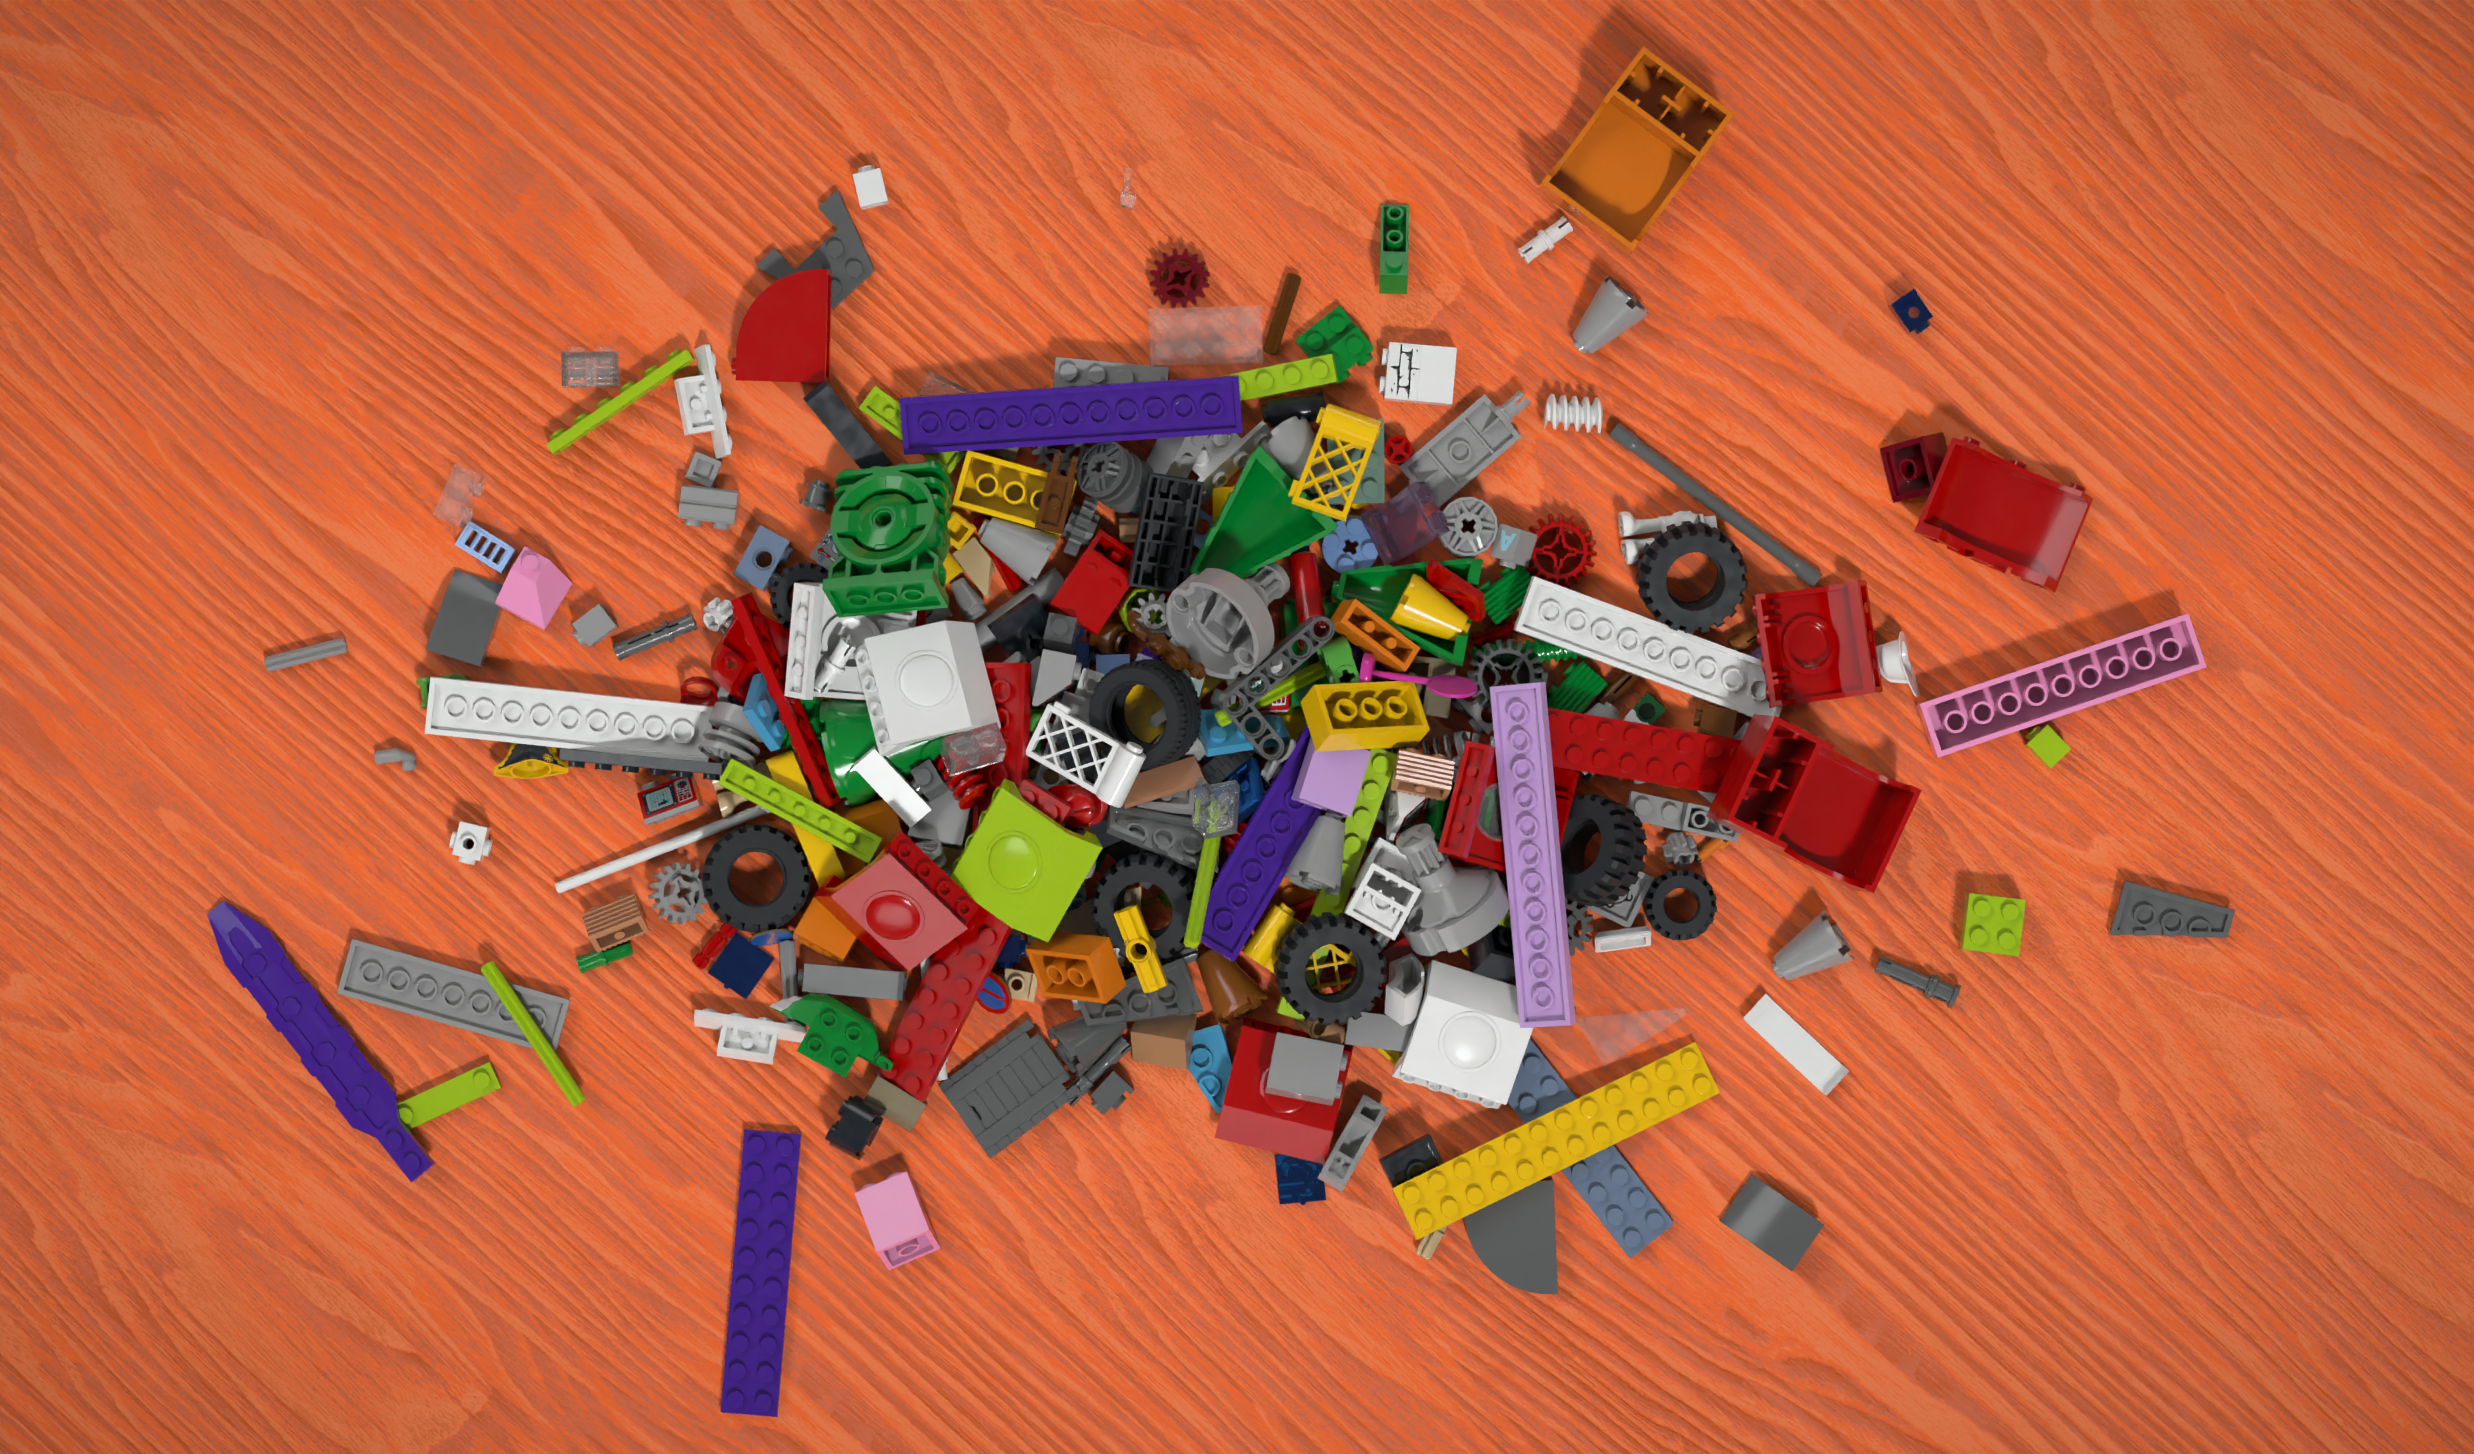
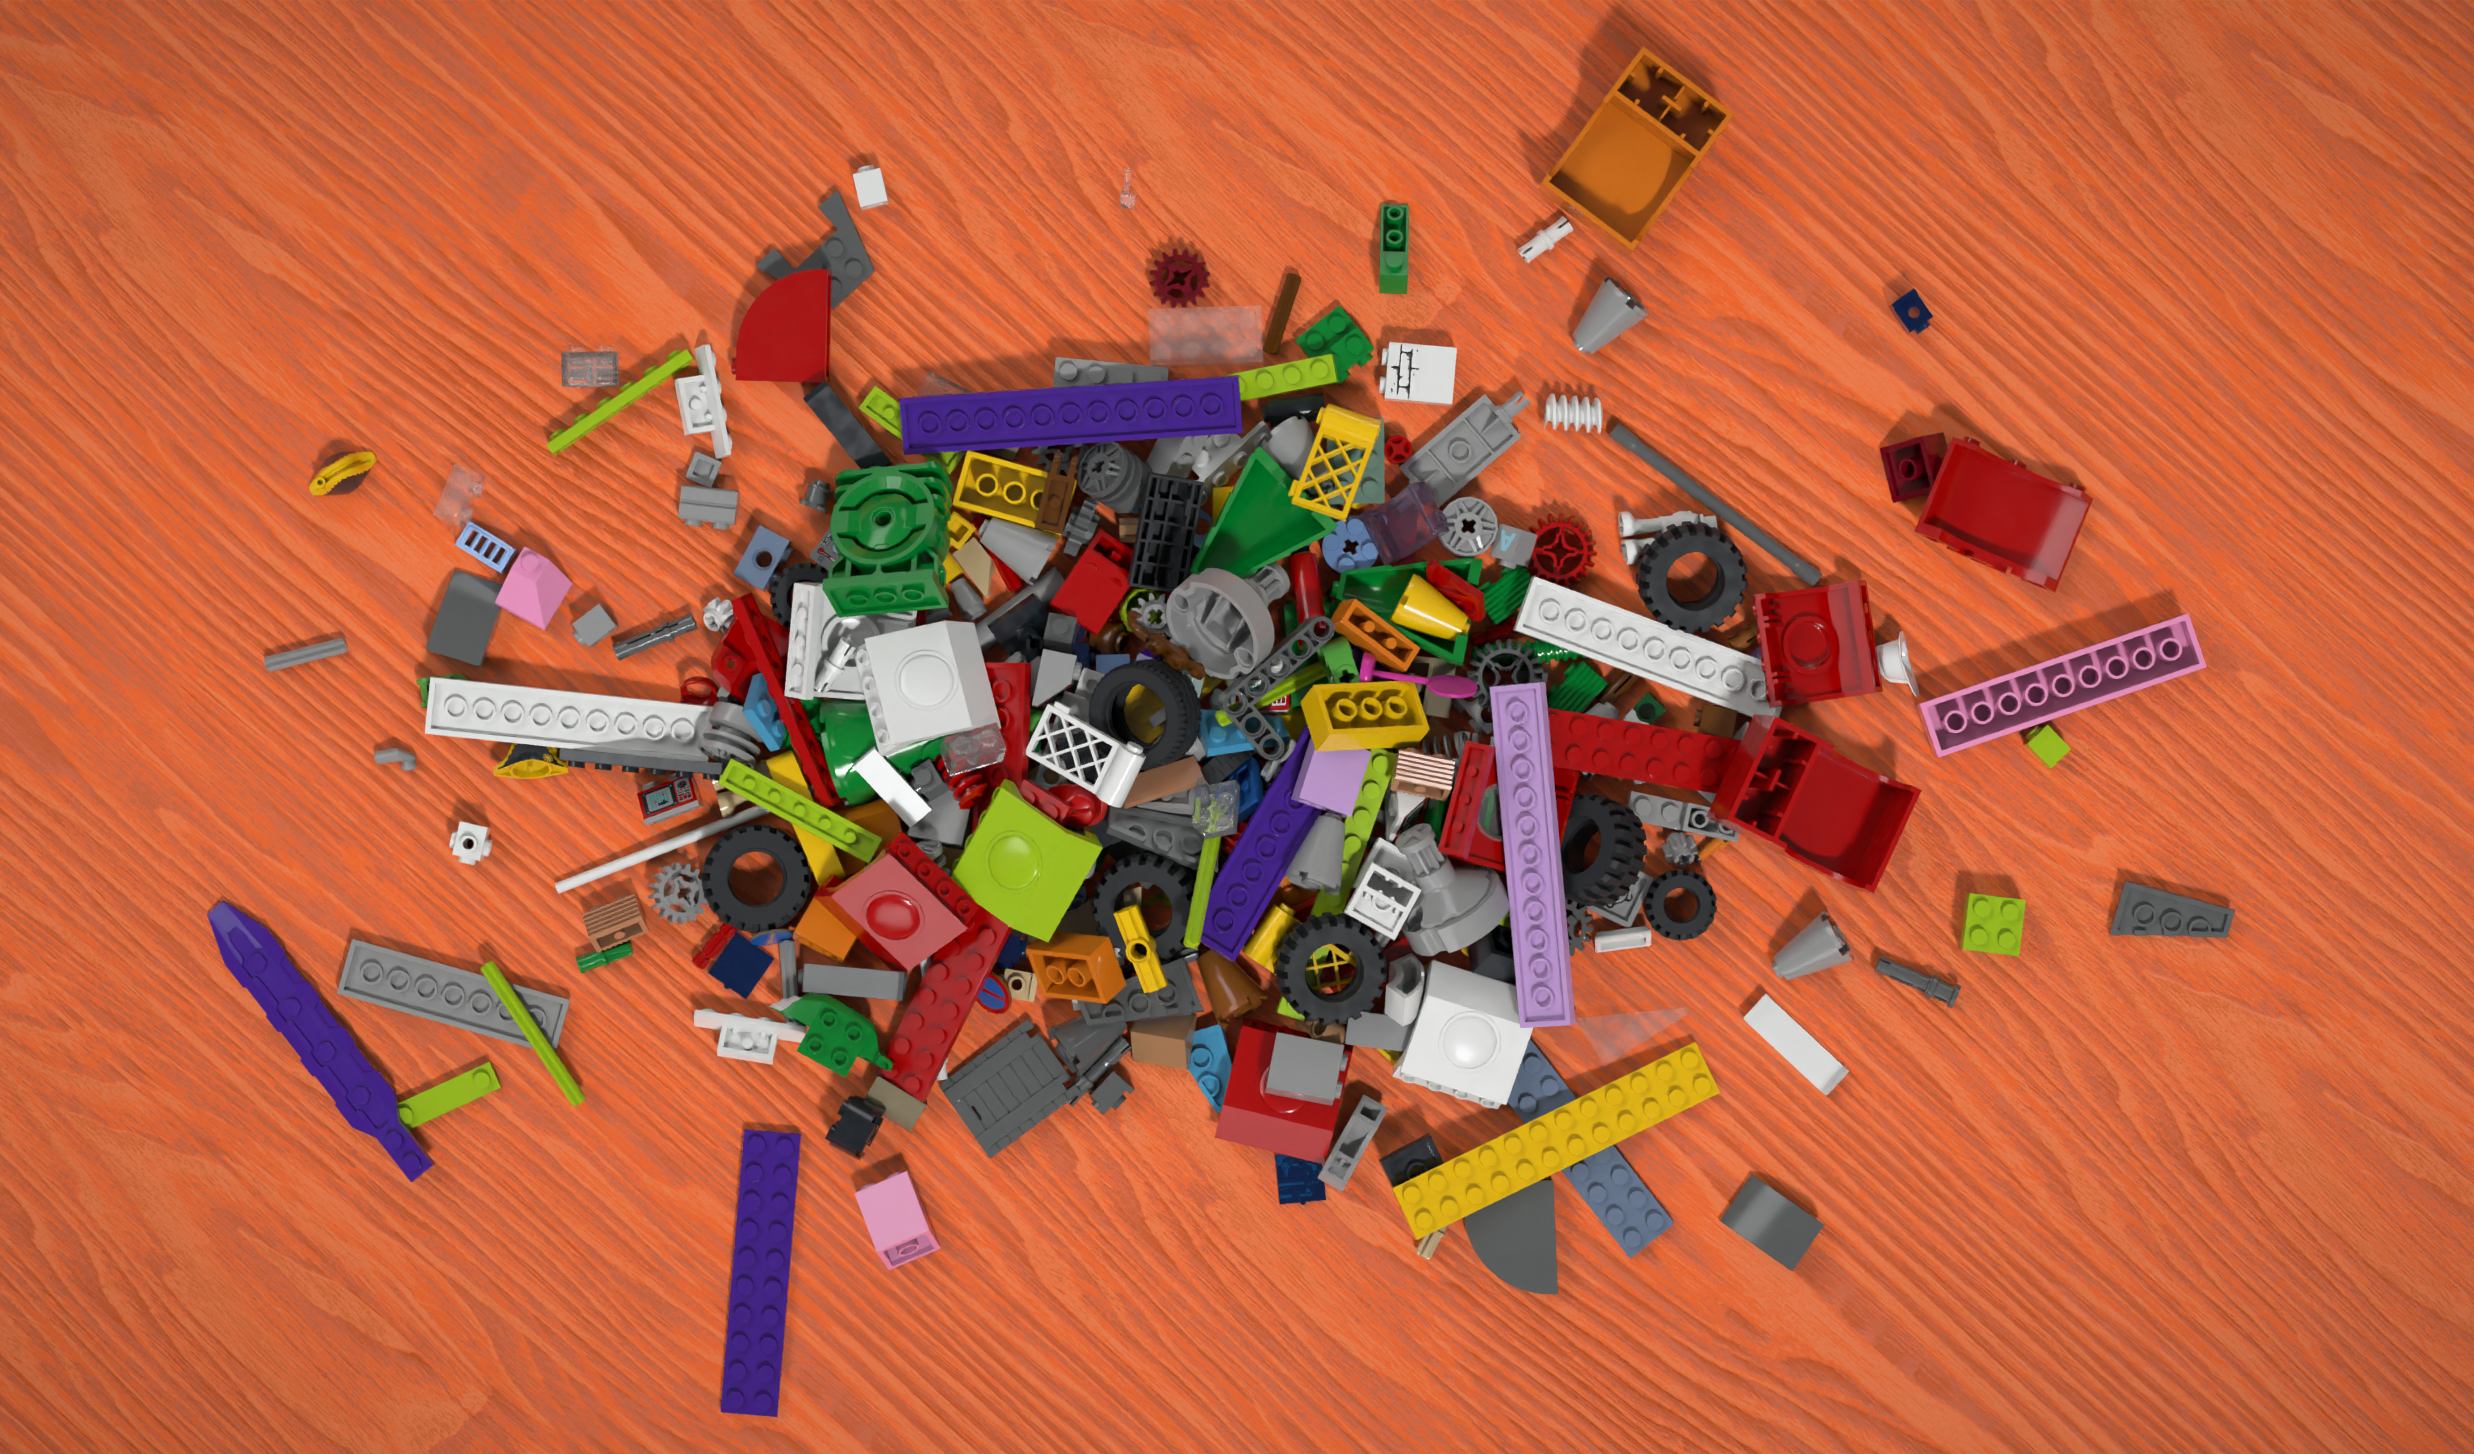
(342, 473): none -> yellow hat

